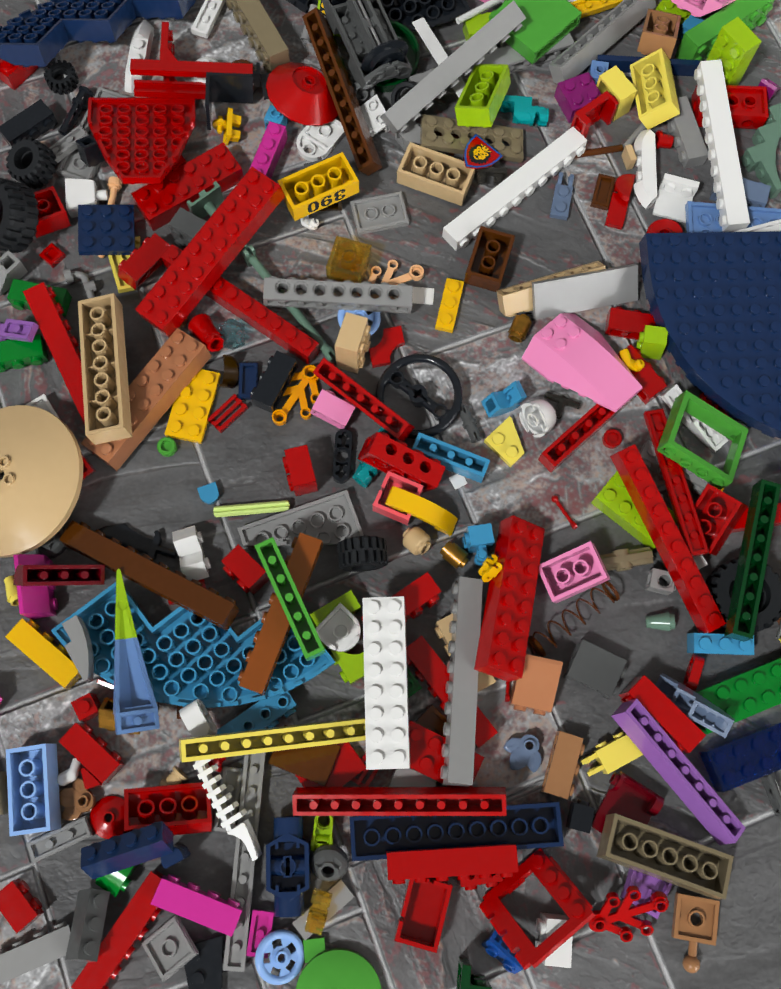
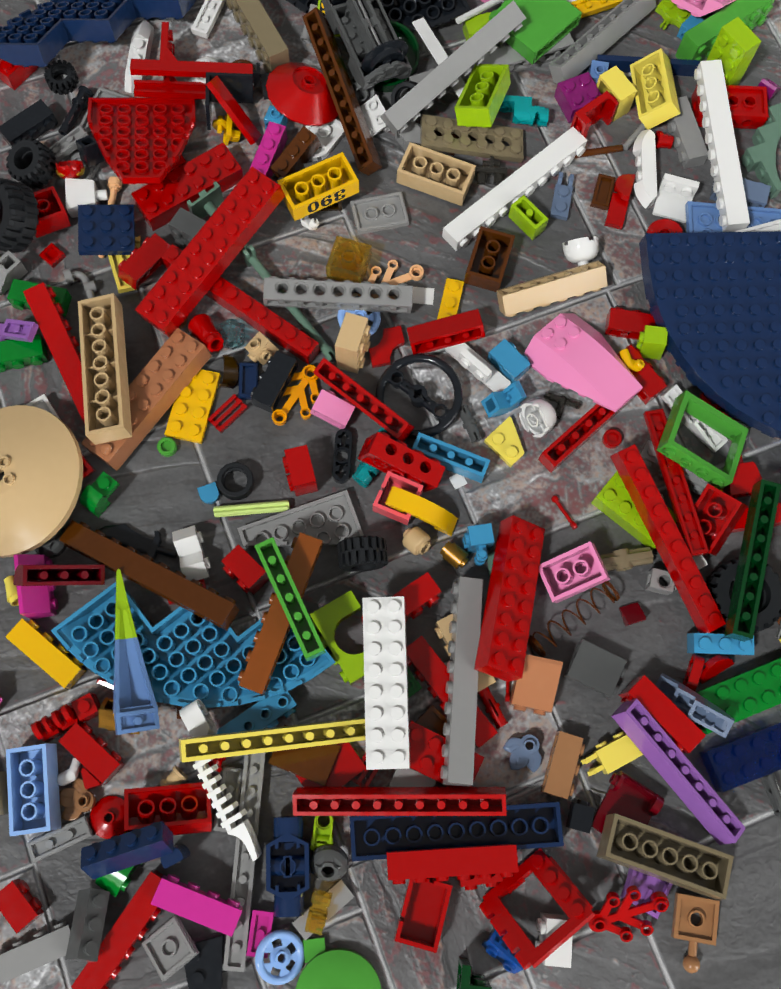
(55, 725): none -> red legs
(70, 169): none -> red hair
(80, 647): light grey slope -> none
(95, 496): none -> green brick
(233, 109): none -> red tile
(235, 466): none -> black tyre
(260, 349): none -> tan brick
(296, 154): none -> reddish brown brick
(339, 630): white tile -> none
(449, 331): none -> red brick
(478, 367): none -> white bracket
(480, 154): shield -> none
(488, 569): yellow piece -> none
(498, 719): none -> red pin
(509, 360): none -> dark azure brick
(519, 328): pearl gold brick -> none
(528, 217): none -> lime brick
(581, 250): none -> white cylinder
(585, 291): tile -> none
(629, 157): tan tile -> none
(632, 614): none -> dark red slope
(658, 32): medium nougat brick -> none
(661, 621): sand green cone -> none
(715, 666): none -> red tile
(744, 479): none -> red torso

